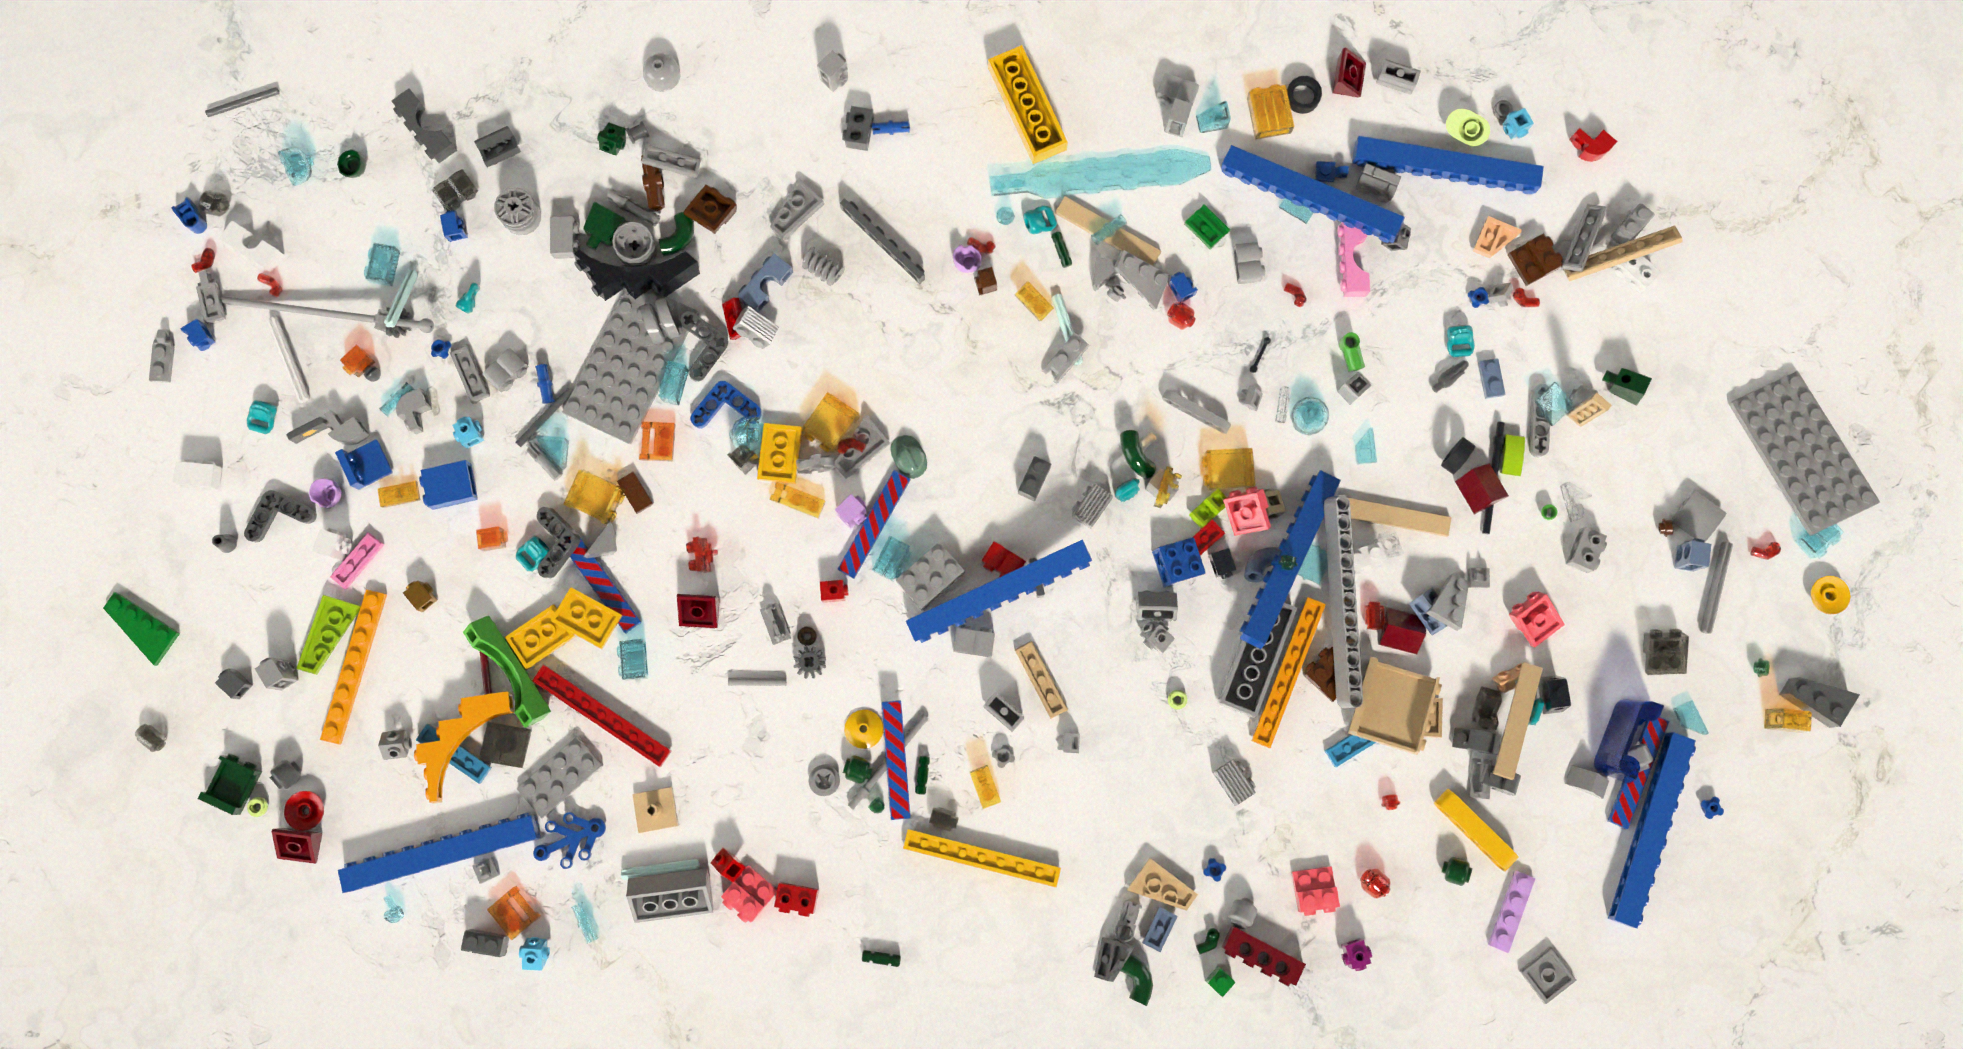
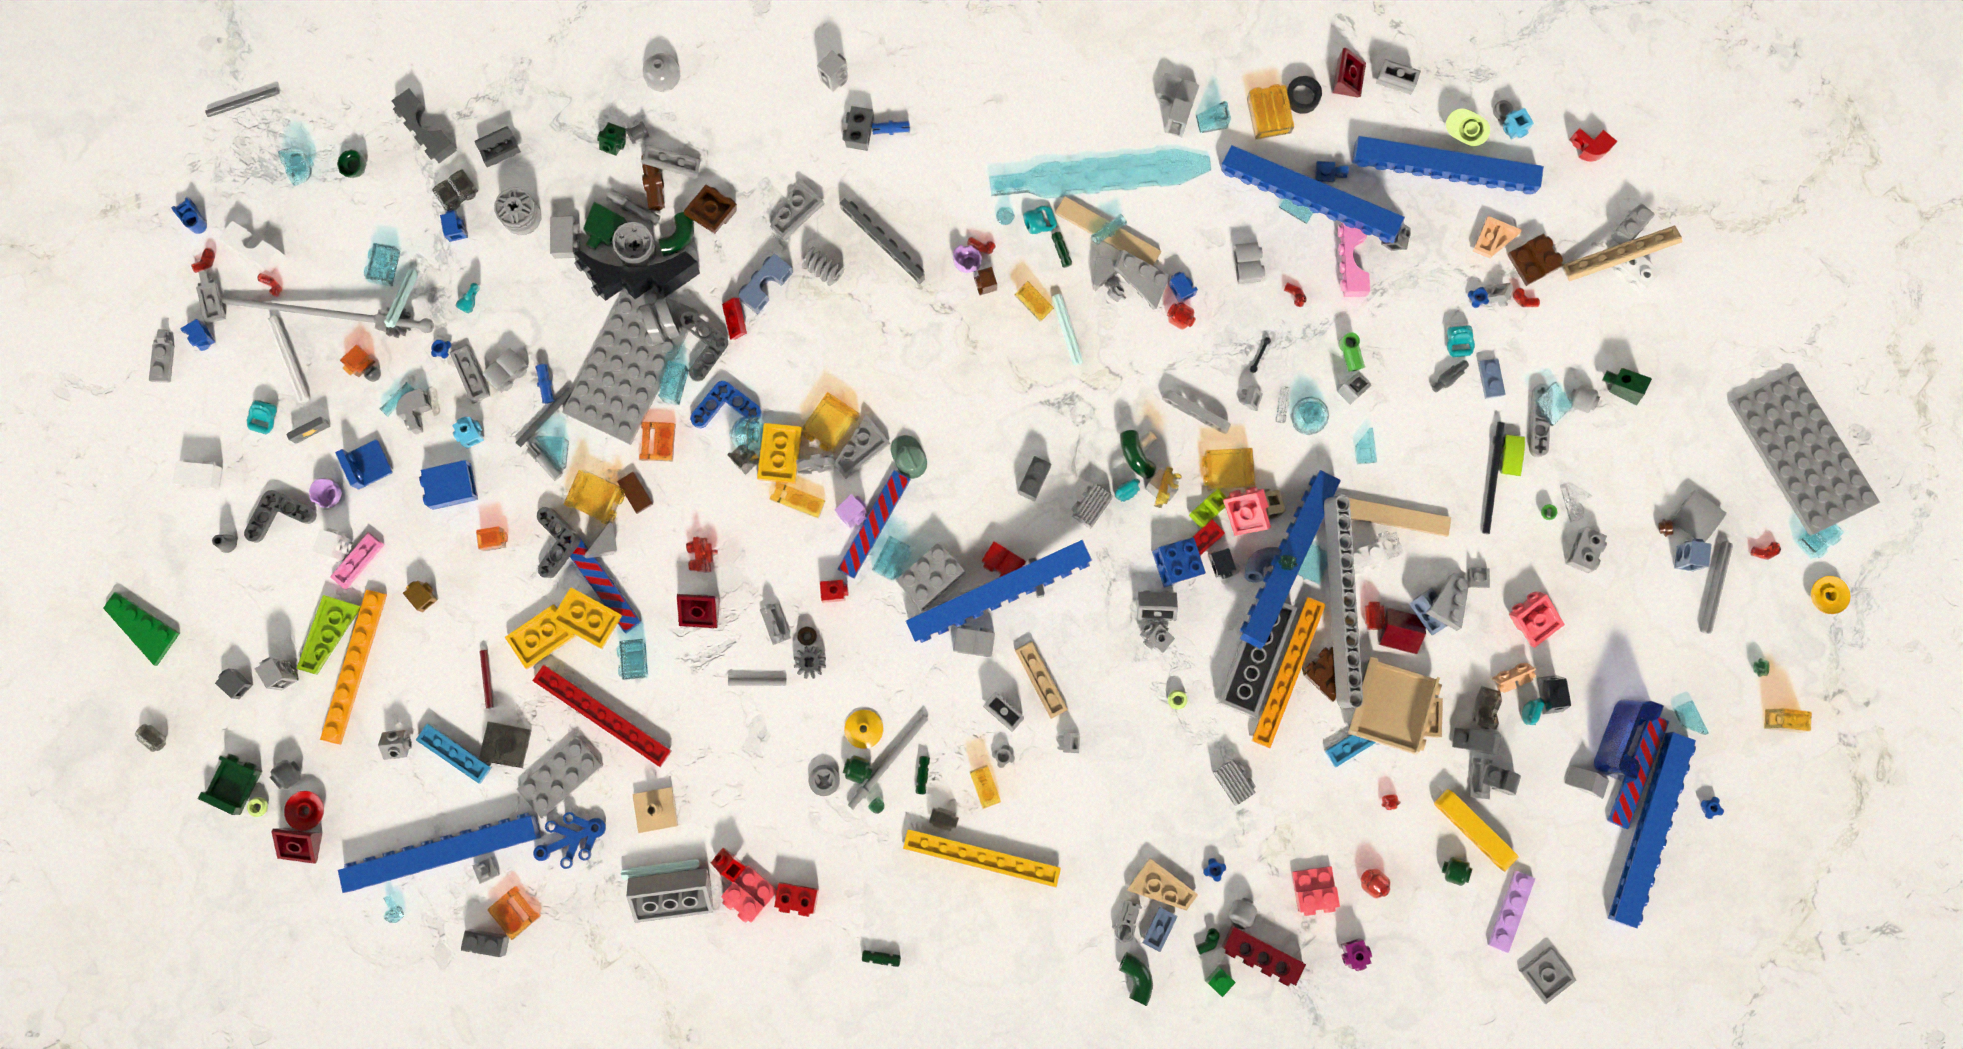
(214, 203): clear smoke head -> none
(346, 433): light grey brick -> none
(398, 494): clear yellow plate -> none
(452, 732): light orange arch -> none
(487, 639): bright green arch -> none
(534, 953): medium azure brick -> none
(537, 551): teal piece -> none
(584, 922): clear light blue pin -> none
(755, 327): brick -> none
(850, 443): clear red arm -> none
(895, 760): tile -> none
(1027, 104): yellow brick -> none
(1066, 357): light grey hinge -> none
(1111, 958): dark grey wing -> none
(1207, 226): green plate -> none
(1378, 183): light grey brick -> none
(1458, 455): black tyre -> none
(1481, 488): dark red slope -> none
(1517, 721): tan tile -> none
(1584, 238): light grey tile -> none
(1589, 409): tan tile -> none
(1642, 754): light grey head -> none
(1666, 652): clear smoke plate -> none
(1825, 702): dark grey wedge -> none

